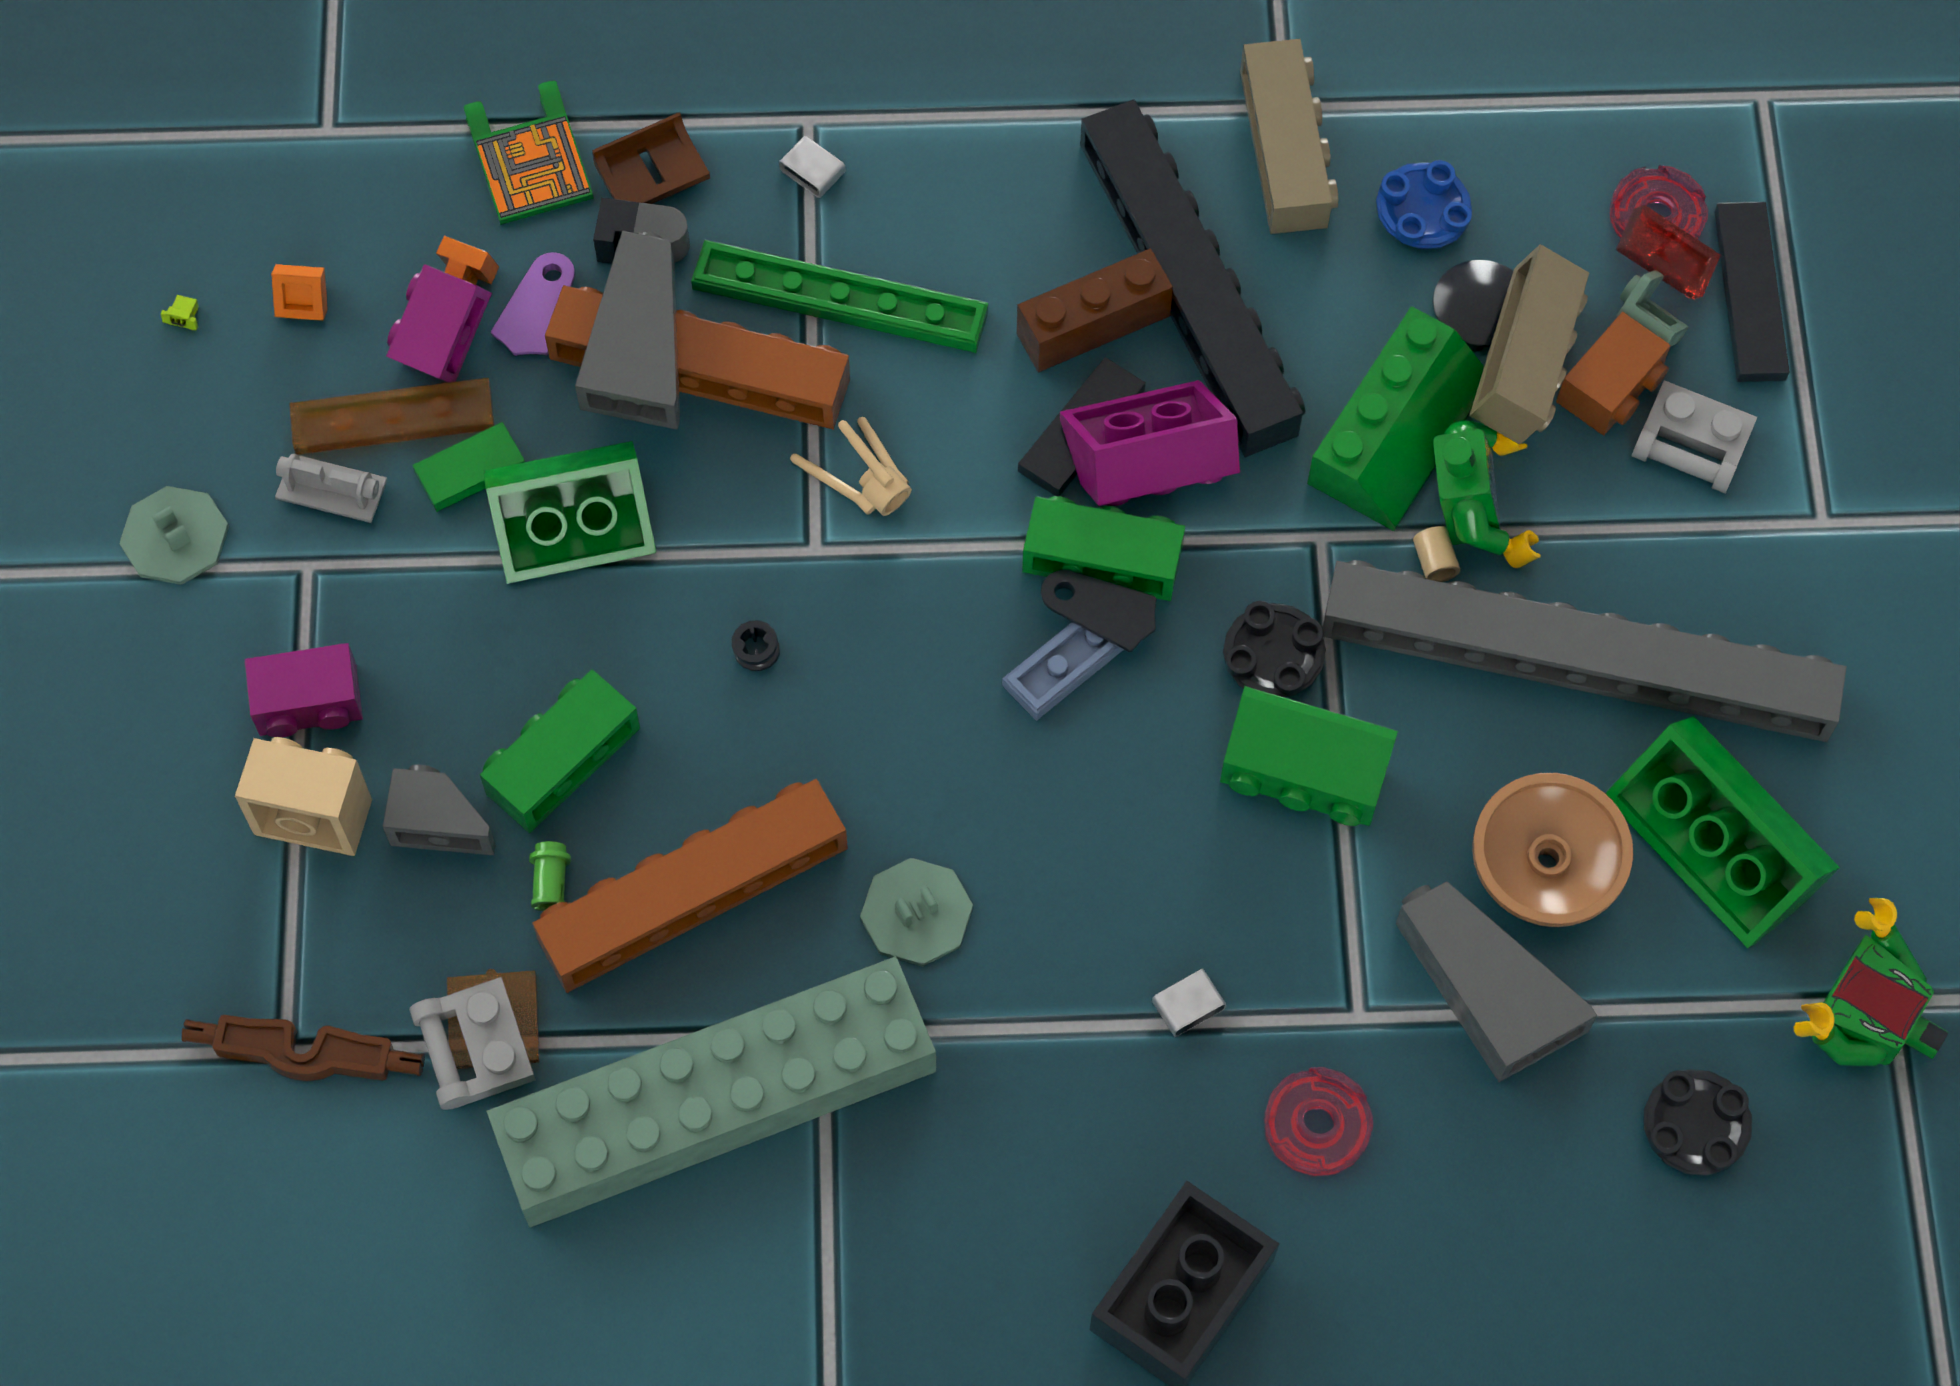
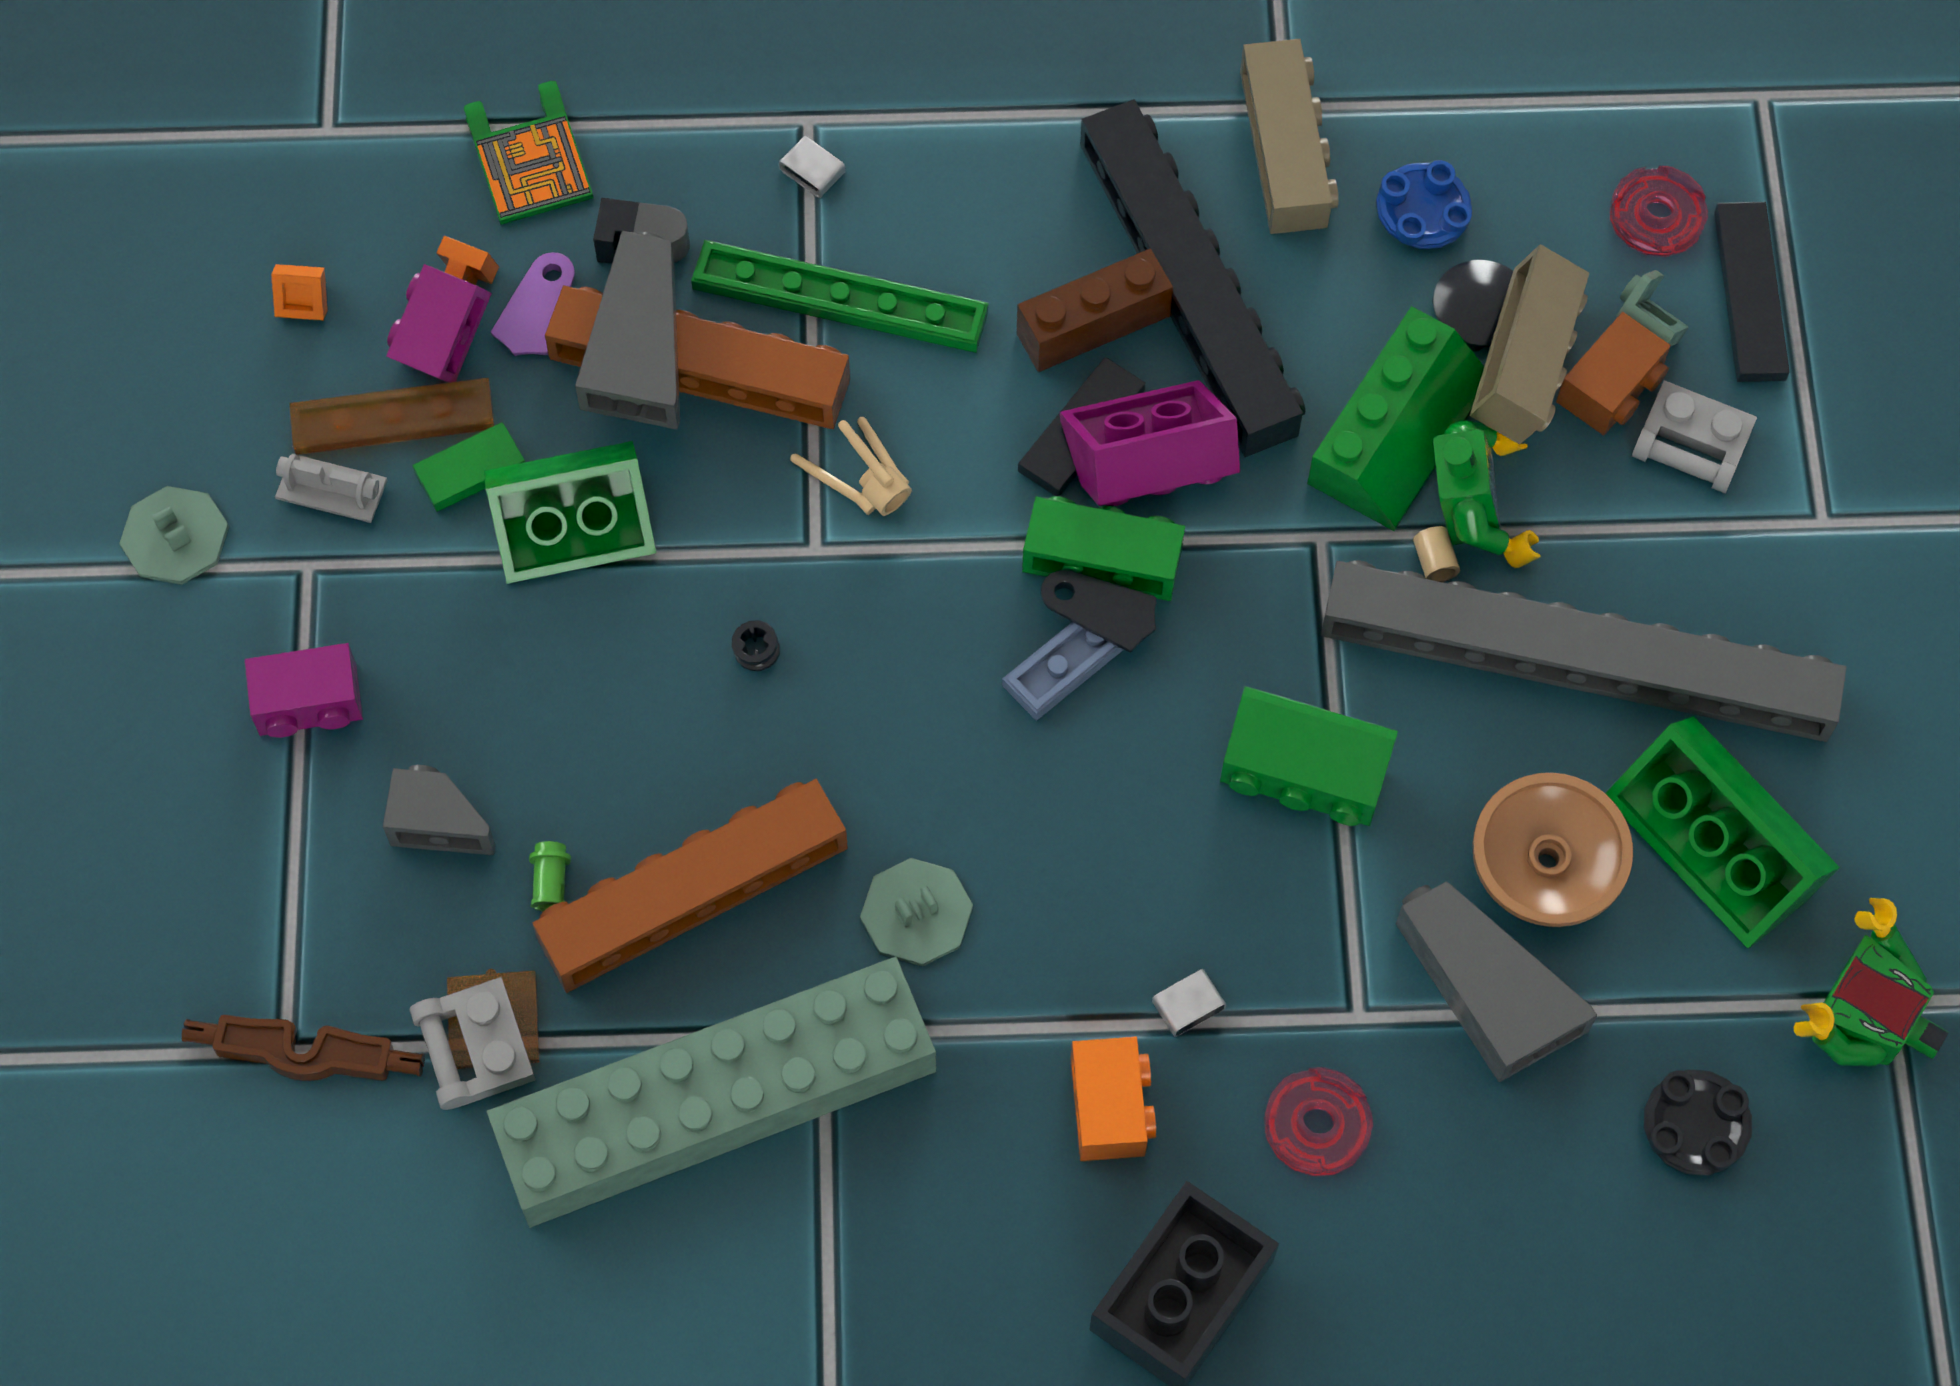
(182, 313): lime piece -> none
(304, 795): tan brick -> none
(559, 750): green brick -> none
(670, 153): reddish brown piece -> none
(1110, 1098): none -> orange brick
(1274, 649): black dish -> none
(1667, 248): clear red plate -> none

